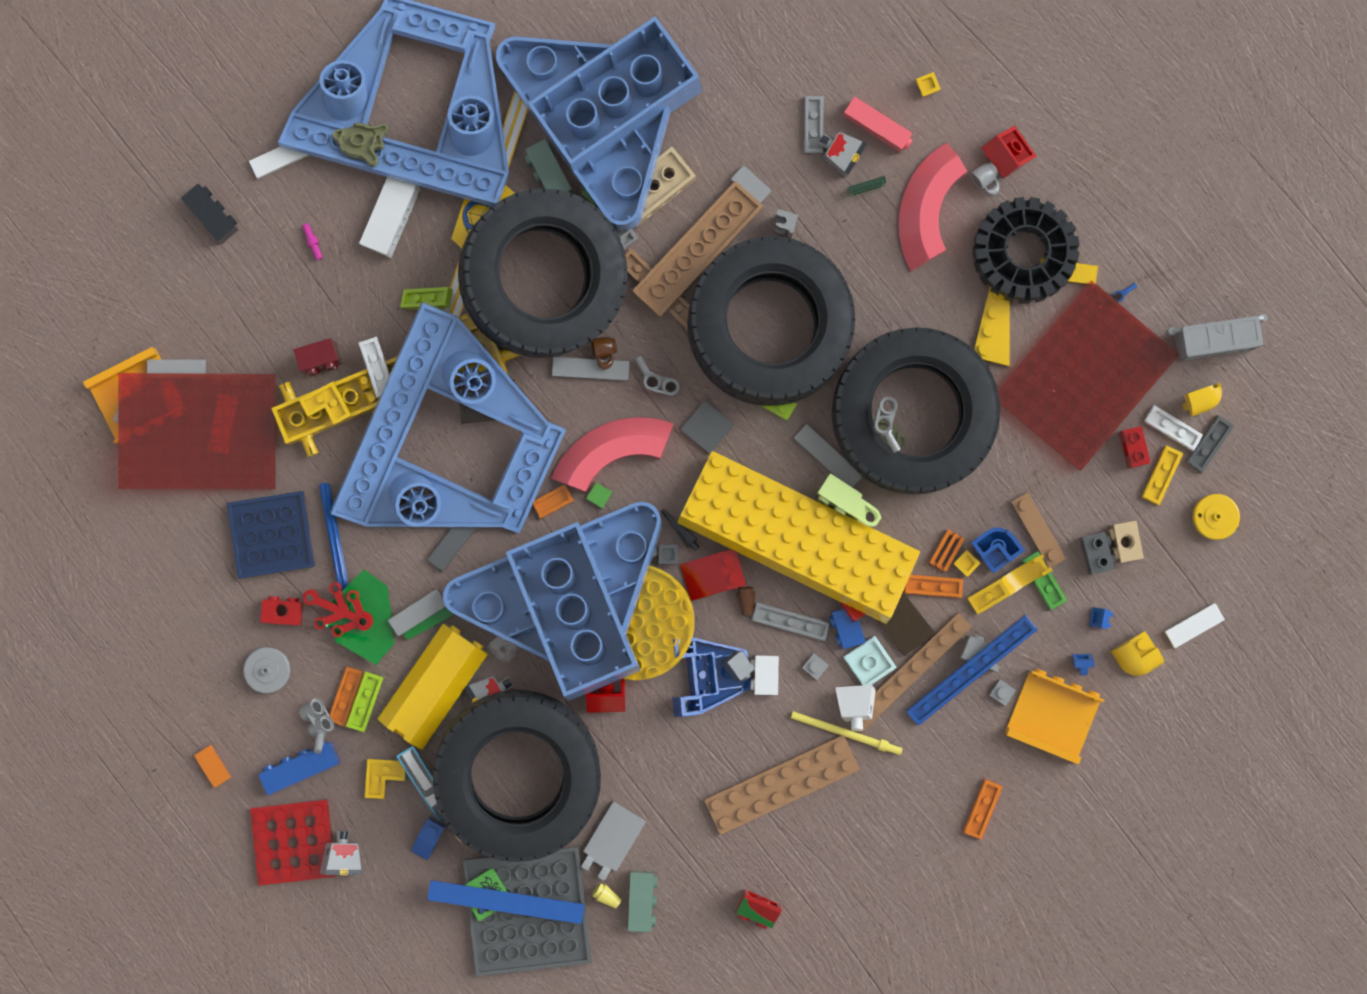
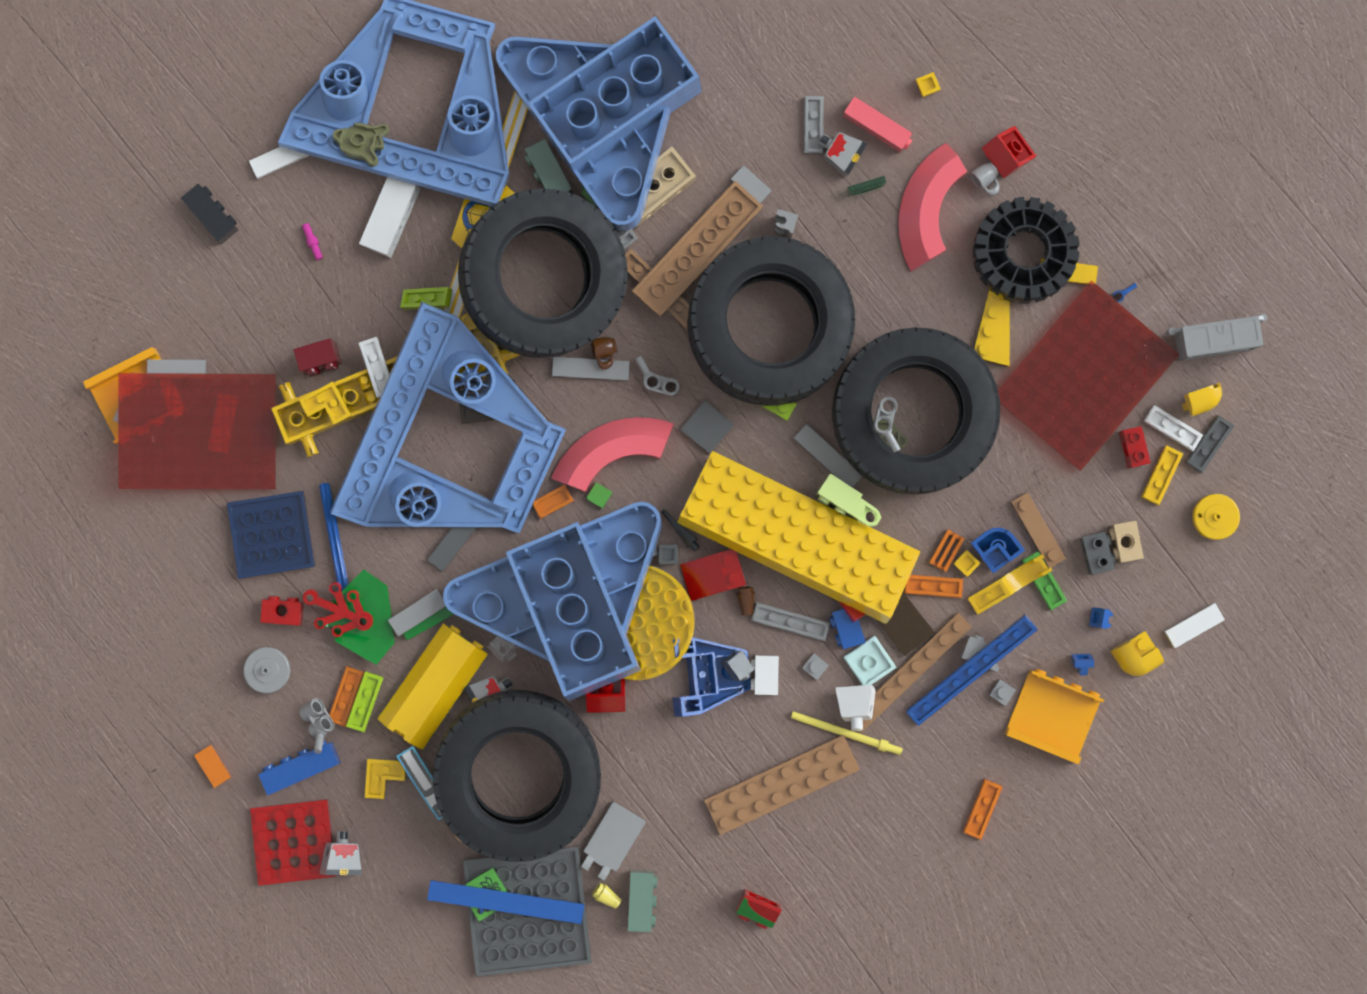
(428, 838): blue slope -> none

